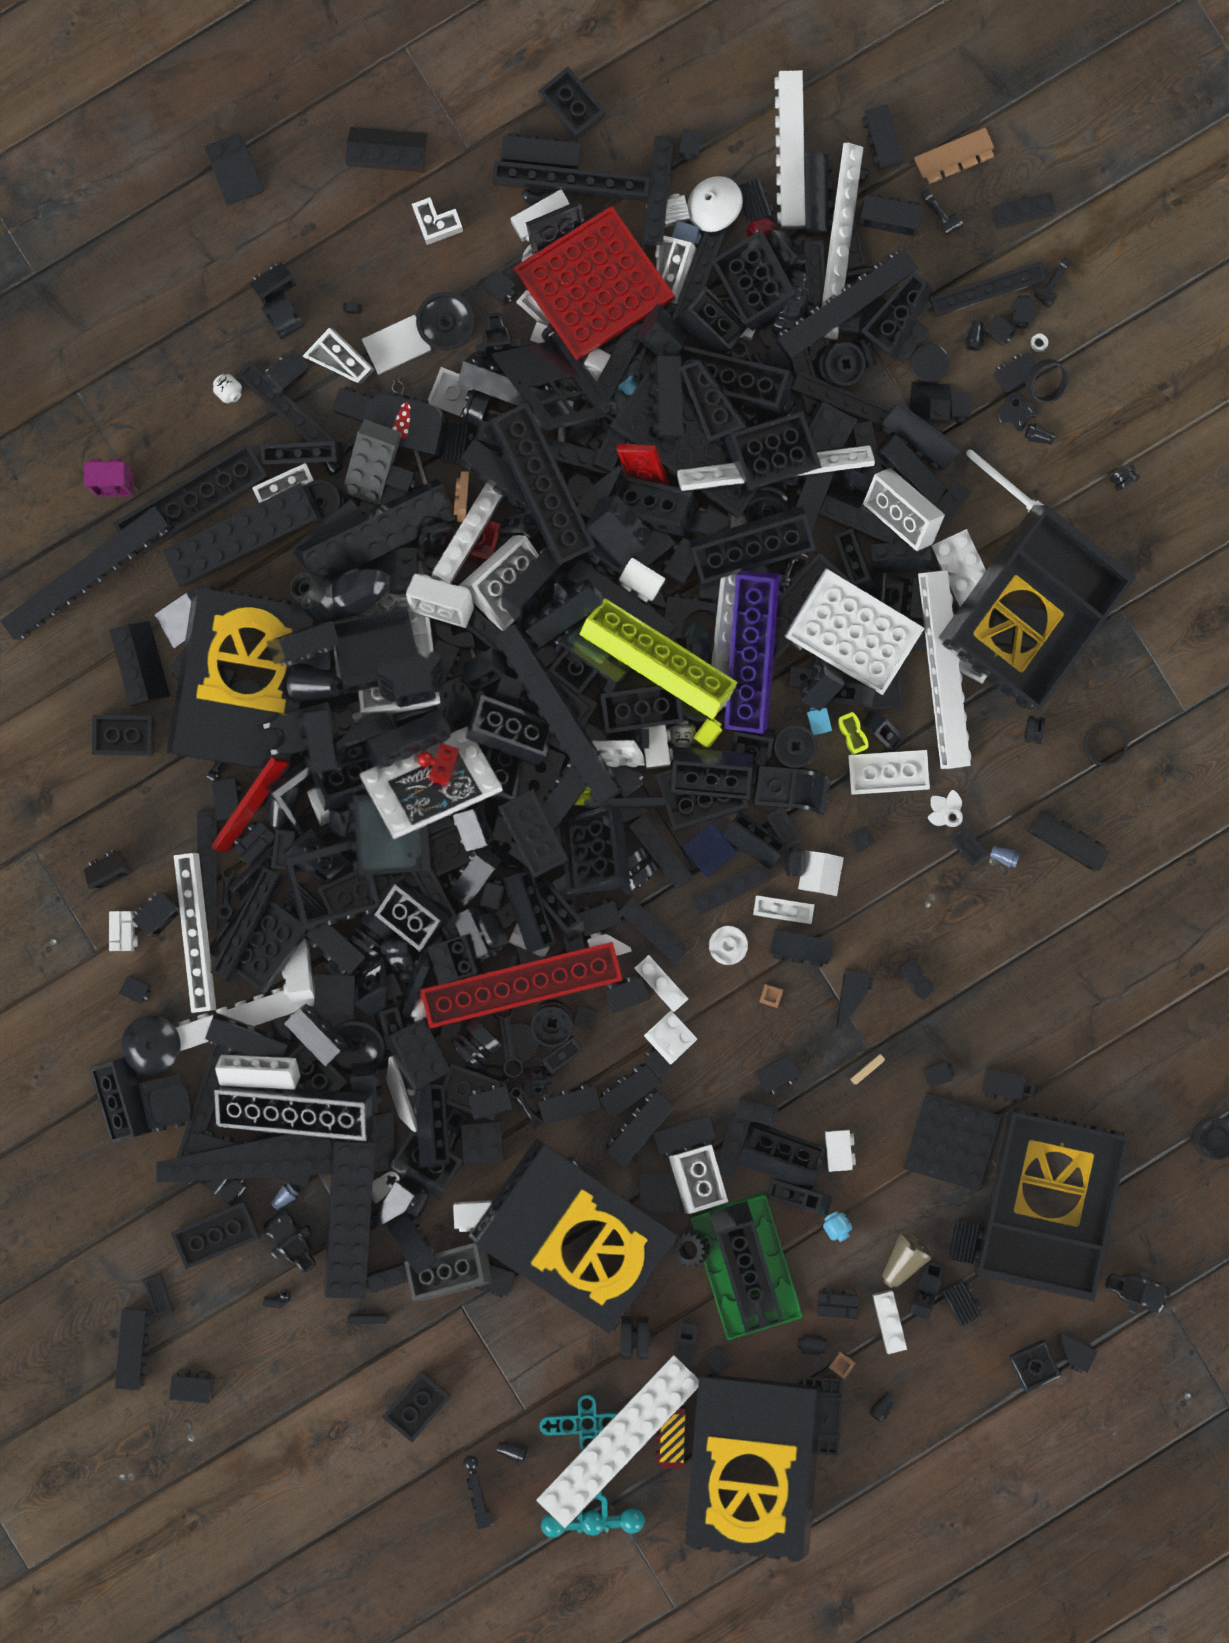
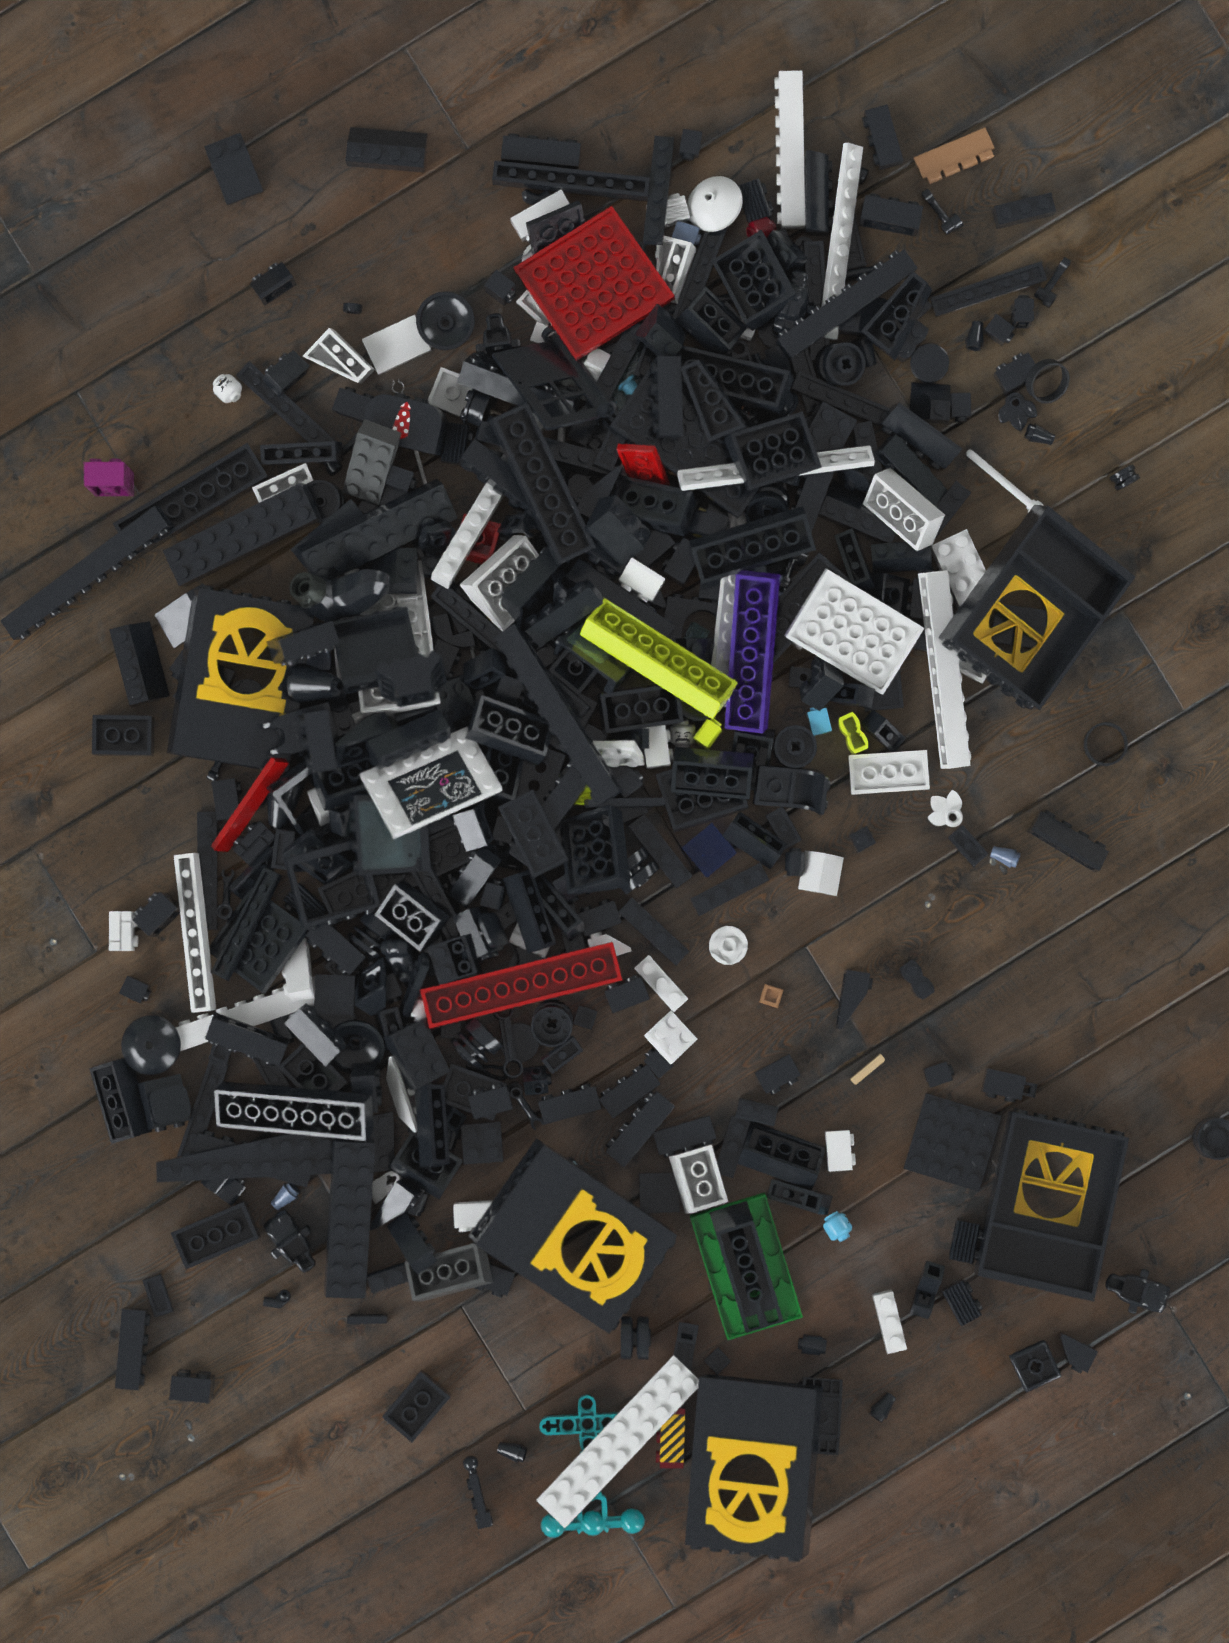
(107, 870): black slope -> none
(257, 1072): white brick -> none
(282, 316): black brick -> none
(435, 226): white brick -> none
(440, 600): white brick -> none
(442, 764): red plate -> none
(461, 501): medium nougat plate -> none
(572, 103): black brick -> none
(699, 1241): black tyre -> none
(783, 909): white plate -> none
(800, 948): black slope -> none
(837, 1304): black brick -> none
(841, 1365): medium nougat tile -> none
(905, 1260): dark tan cone -> none
(1034, 729): black wheel -> none
(1039, 336): white axle -> none

